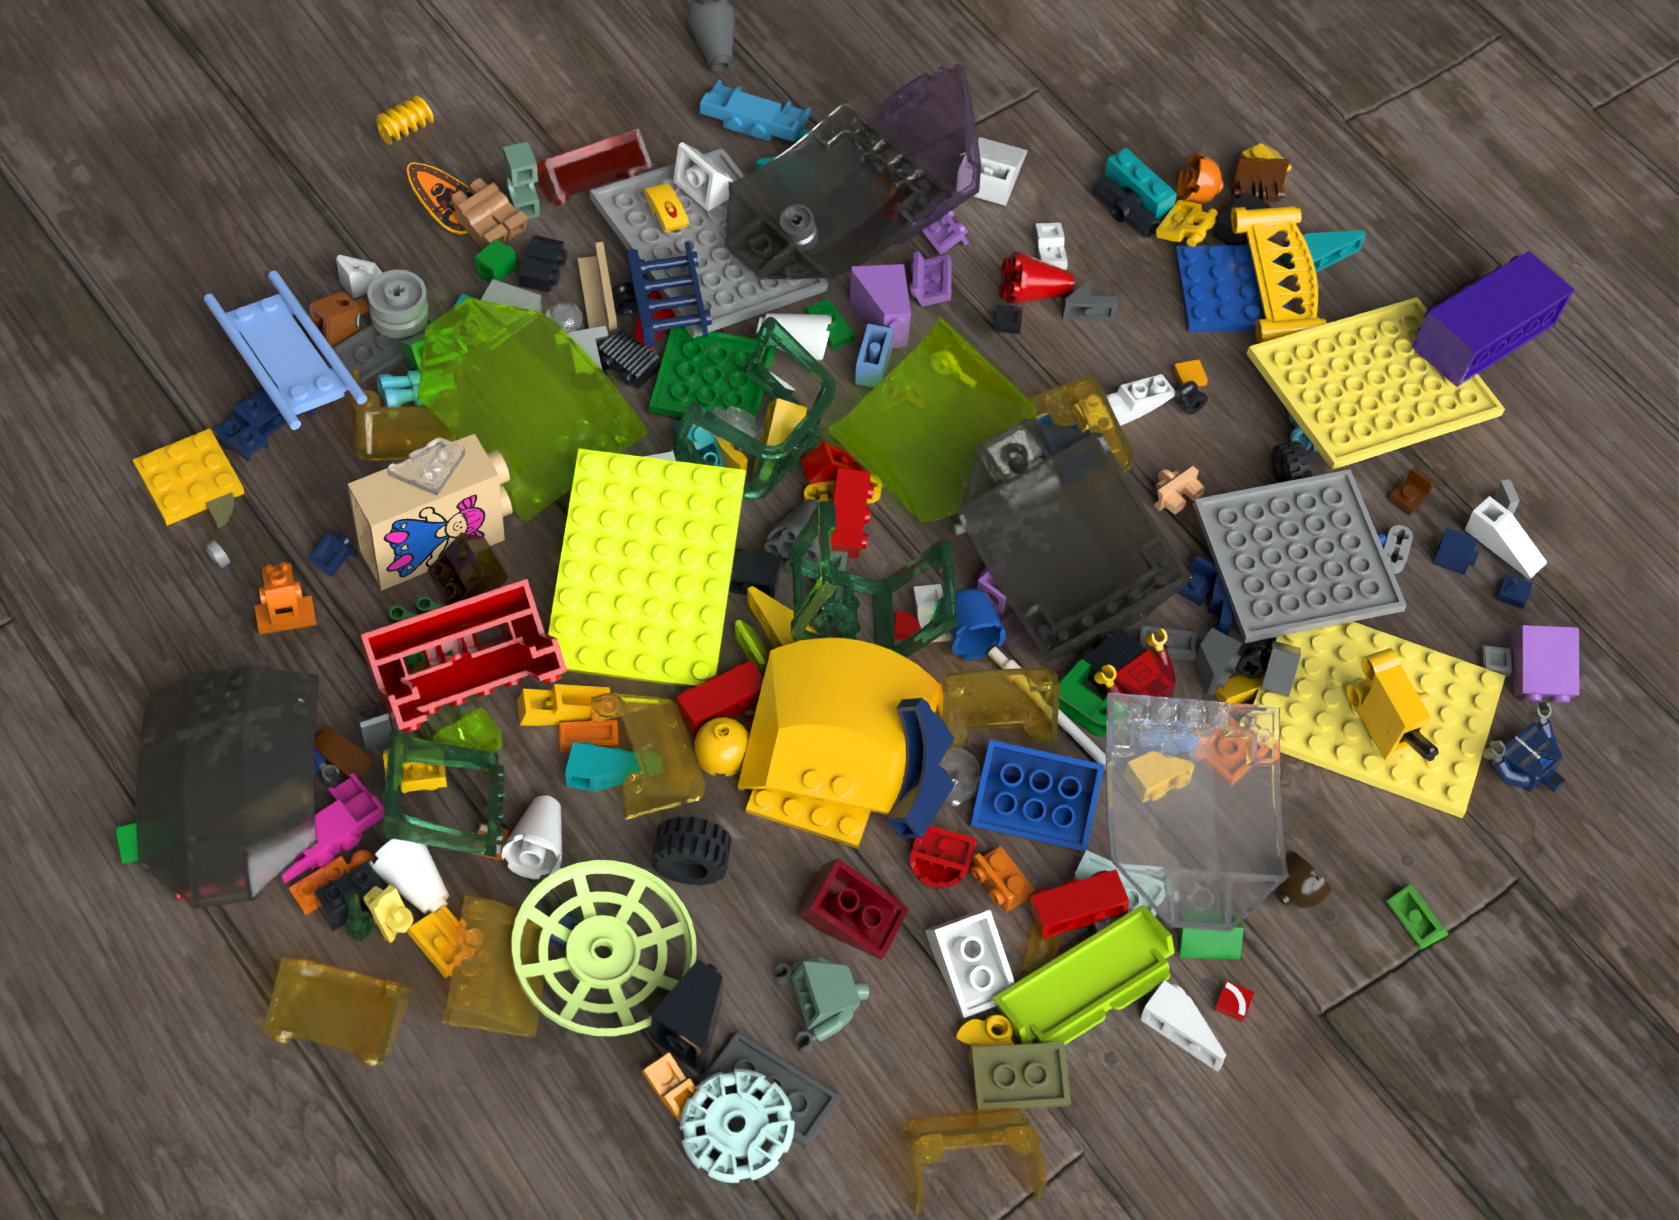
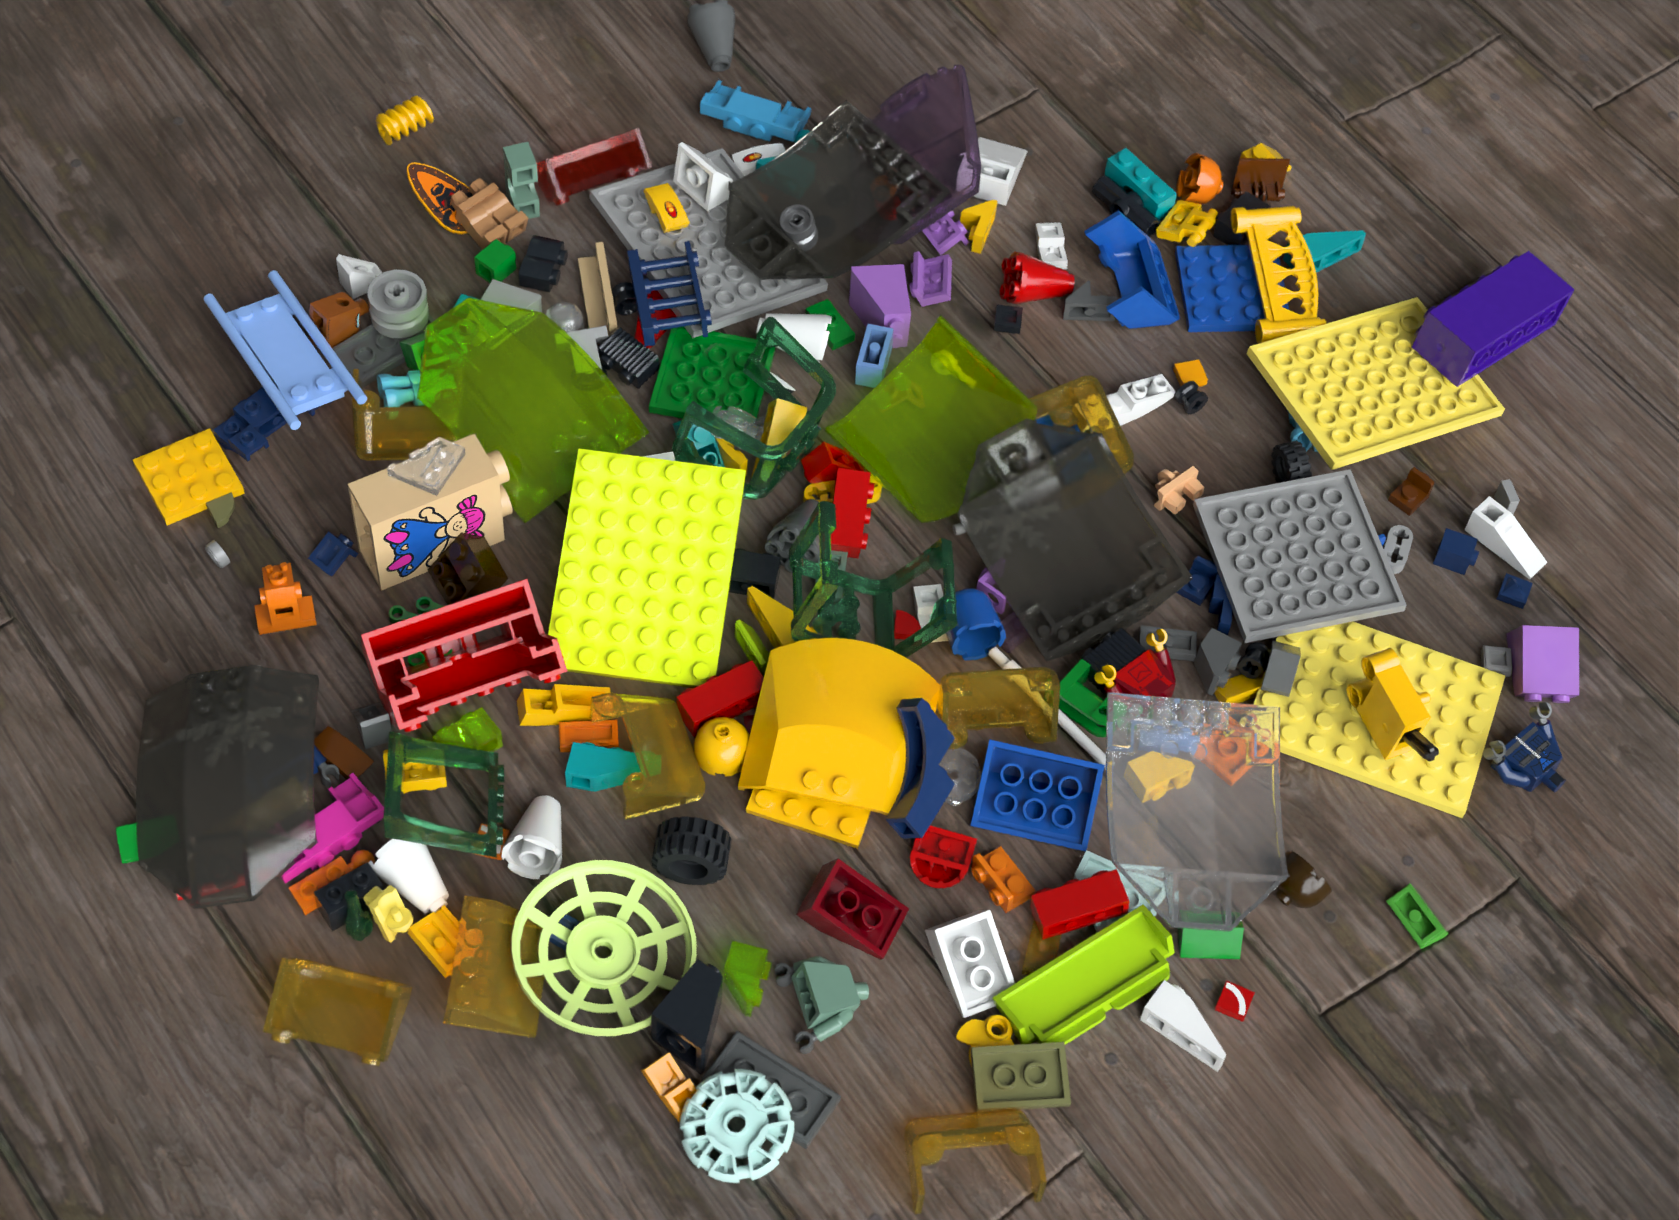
(744, 973): none -> clear neon green slope
(747, 159): none -> white slope
(979, 221): none -> yellow slope
(1139, 273): none -> blue windscreen

